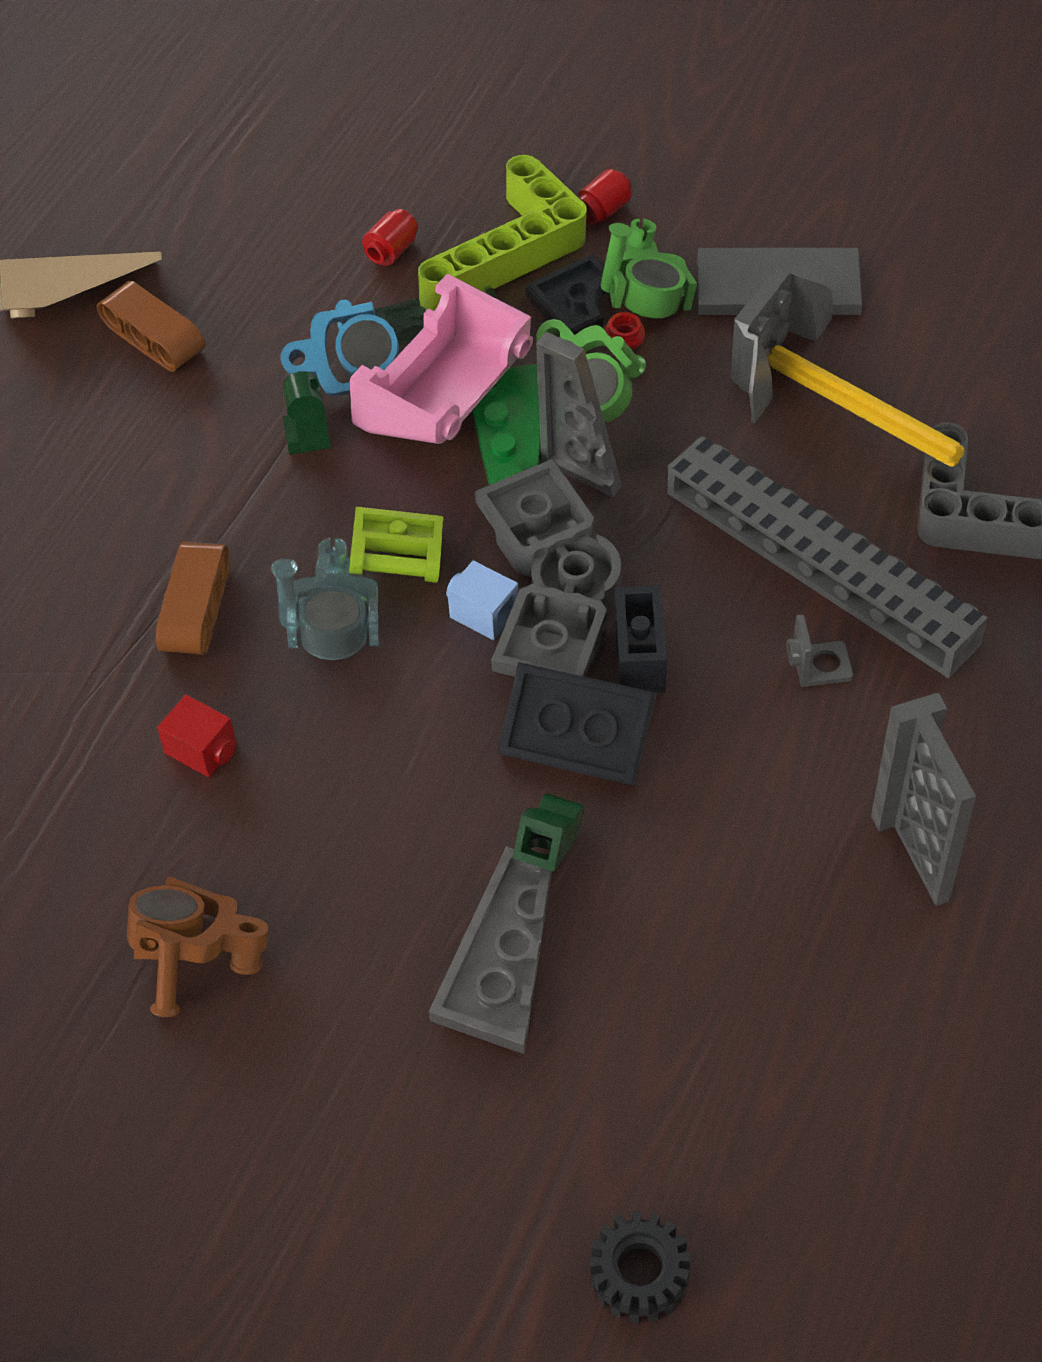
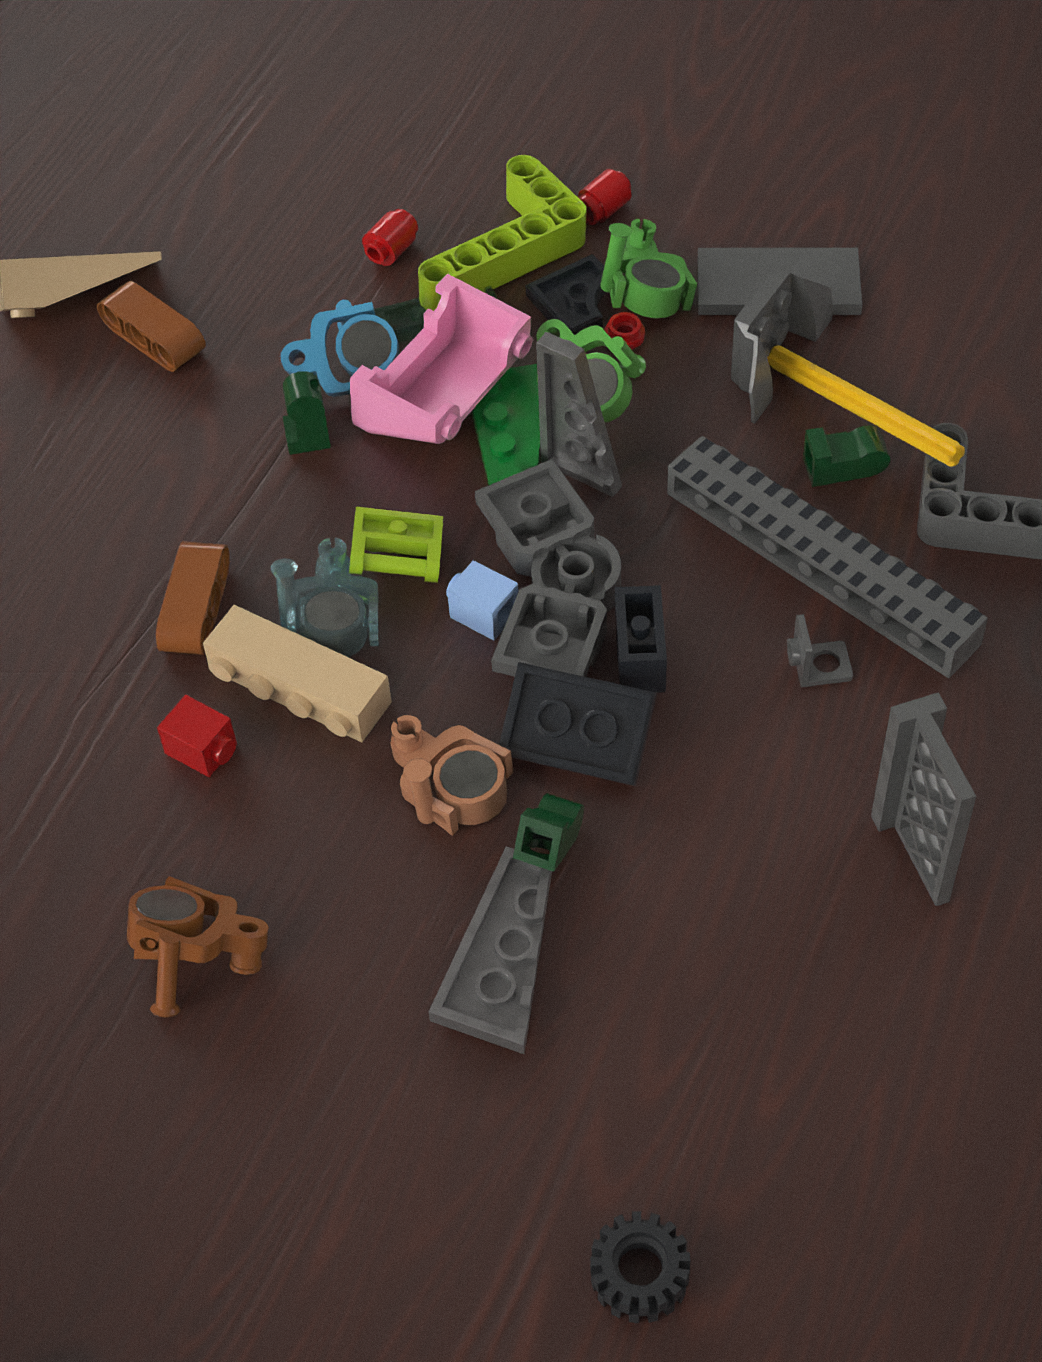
(297, 673): none -> tan brick
(466, 775): none -> nougat piece
(844, 455): none -> dark green leg

